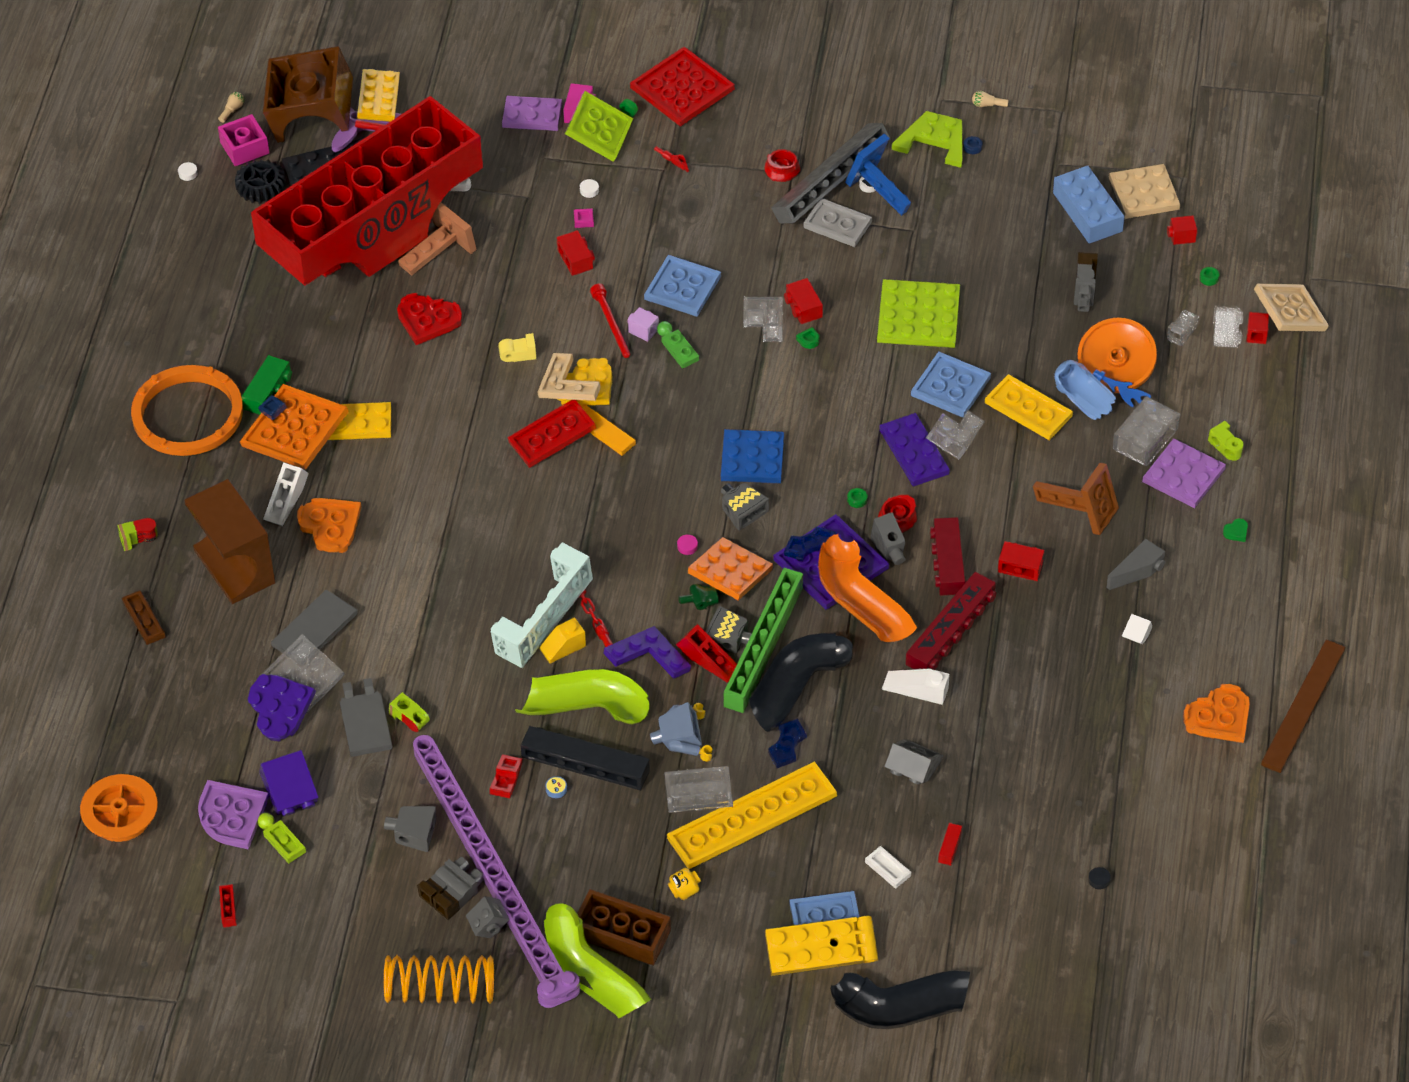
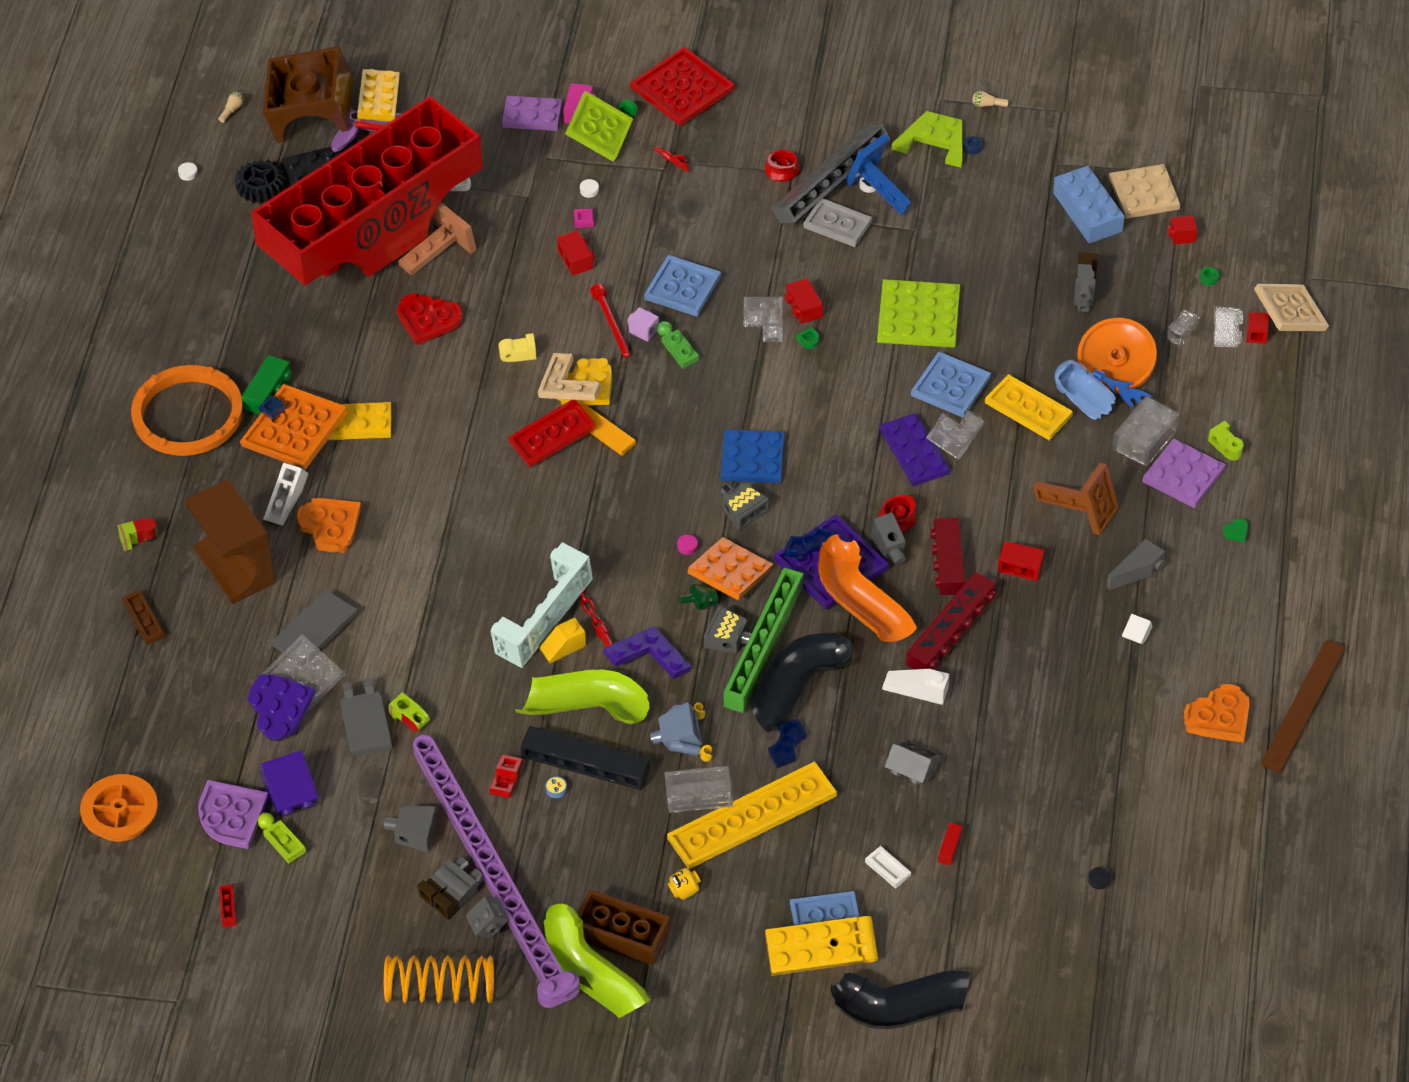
(243, 140): dark pink brick -> none
(707, 653): red slope -> none
(857, 498): green tile -> none

